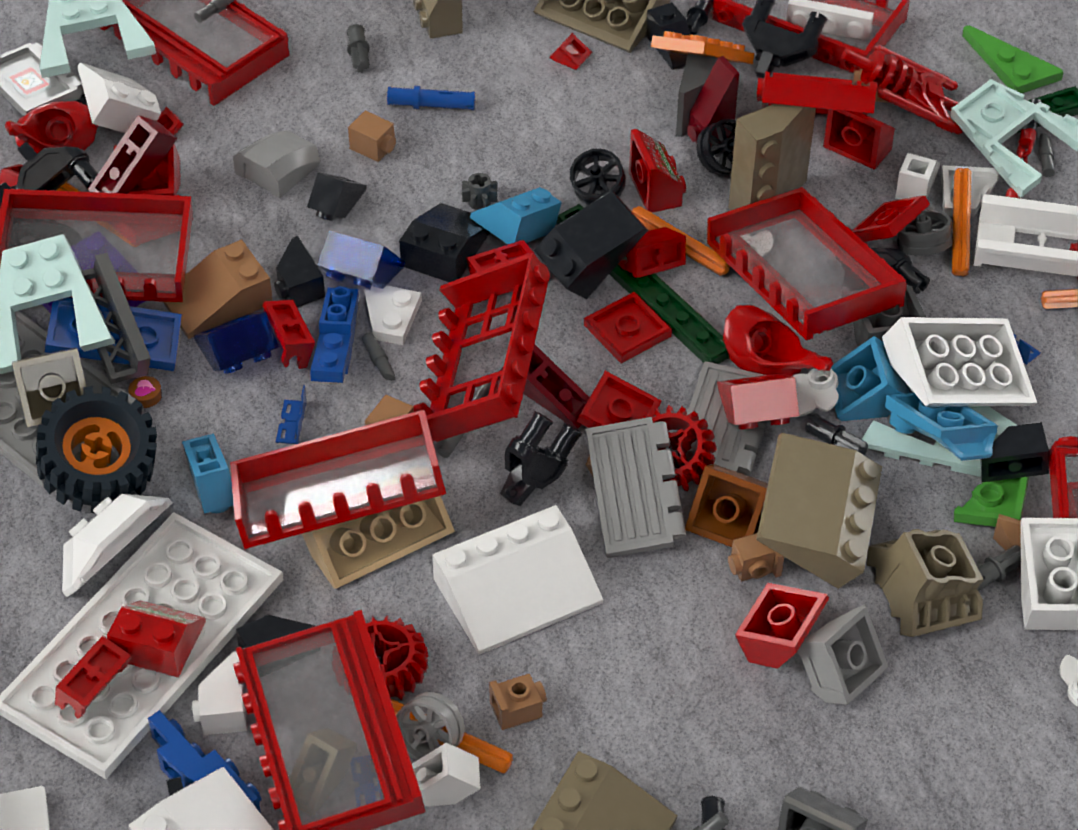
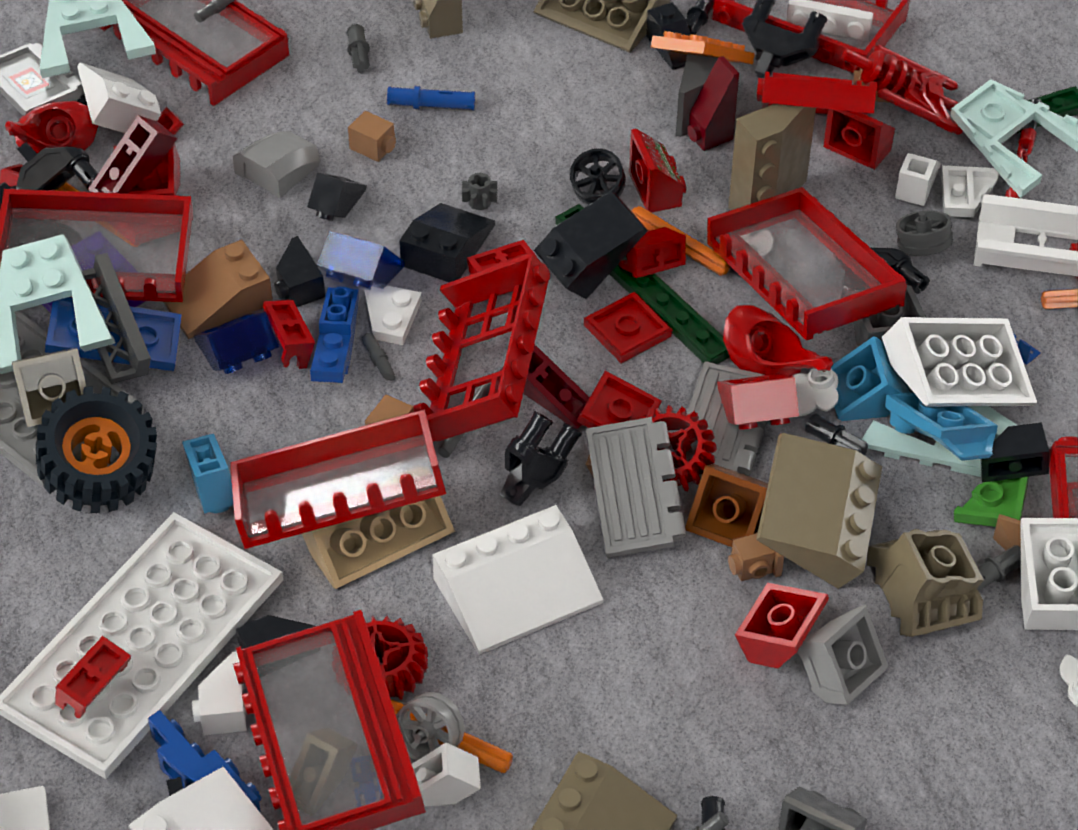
(106, 535): white wedge -> none
(146, 390): dark orange tile -> none
(156, 636): red slope -> none
(293, 420): blue piece -> none
(517, 700): medium nougat brick -> none
(520, 217): dark azure slope -> none
(571, 52): red slope -> none
(721, 147): black wheel -> none
(890, 218): red tile -> none
(961, 222): orange axle -> none
(1012, 65): bright green wing -> none
(1046, 155): dark grey piece -> none

